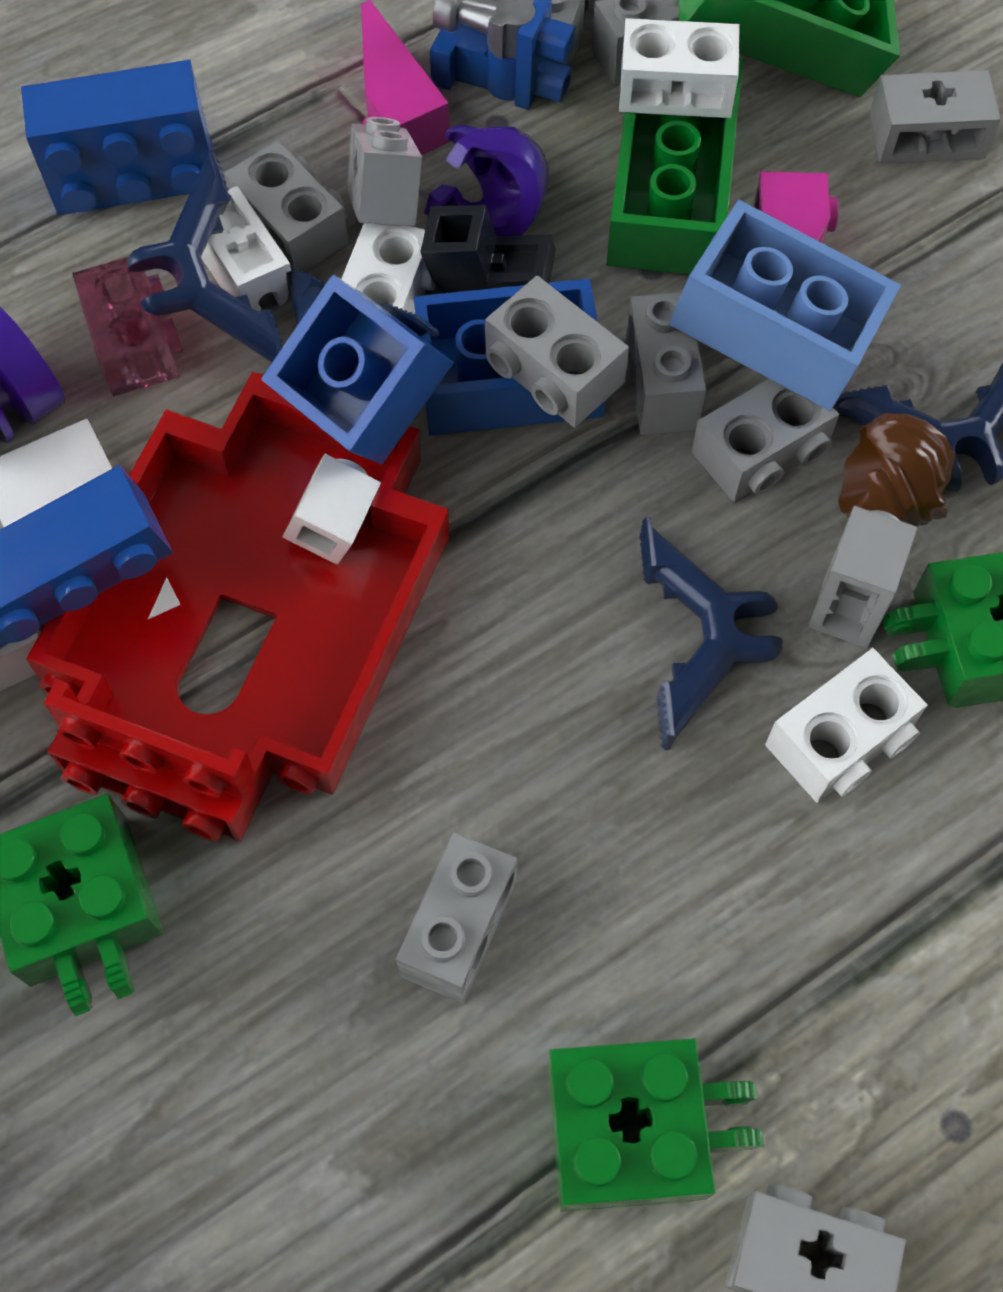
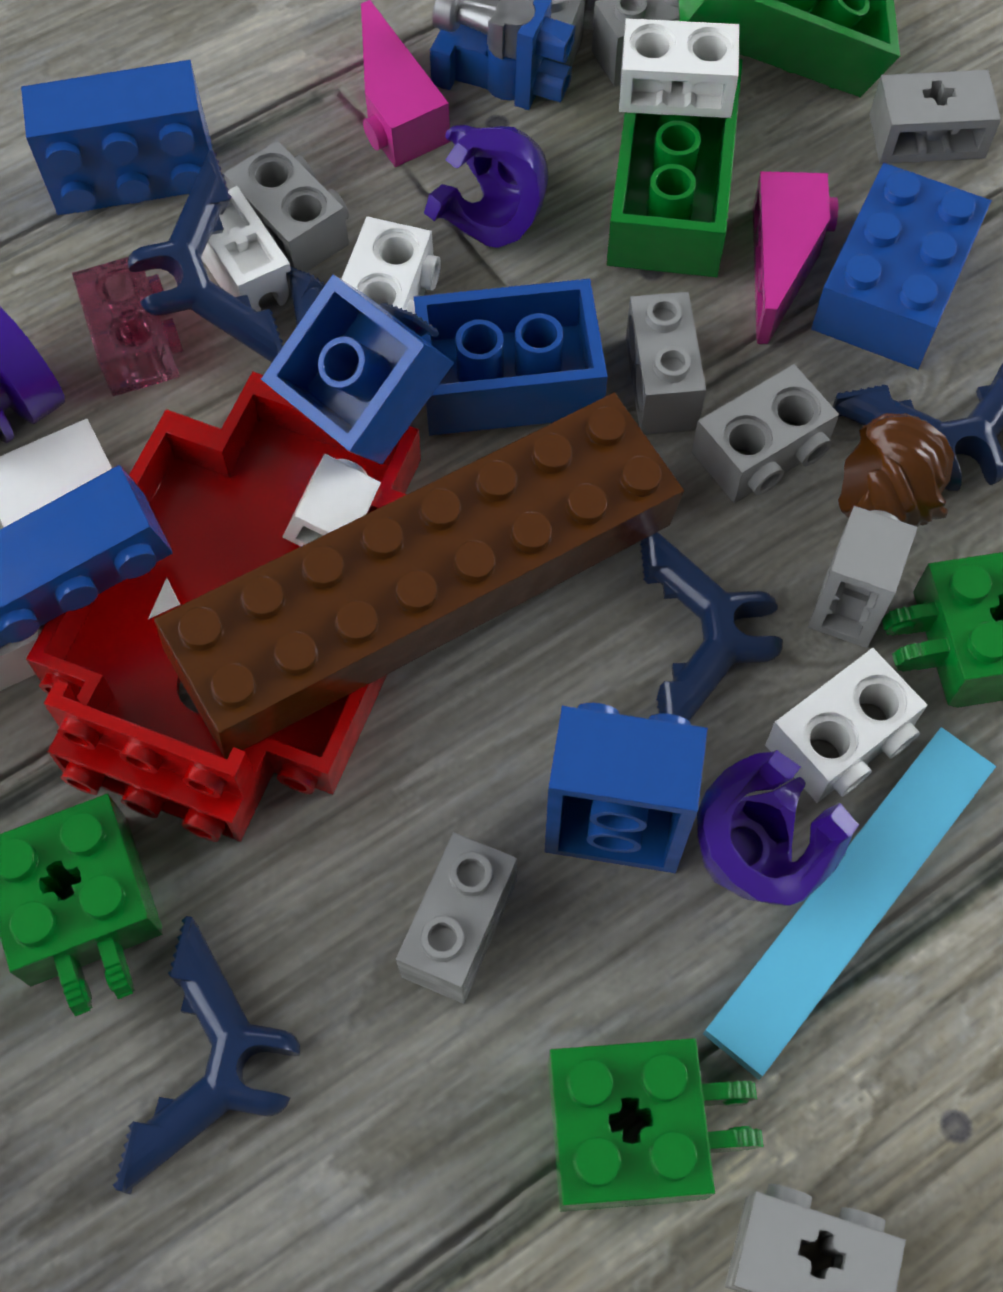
(222, 1087): none -> dark blue piece
(383, 173): light grey brick -> none
(417, 573): none -> reddish brown brick
(468, 255): black brick -> none
(562, 343): light grey brick -> none
(624, 787): none -> blue brick
(751, 837): none -> dark purple piece
(783, 304): medium blue brick -> none
(849, 904): none -> medium azure tile
(899, 265): none -> blue brick

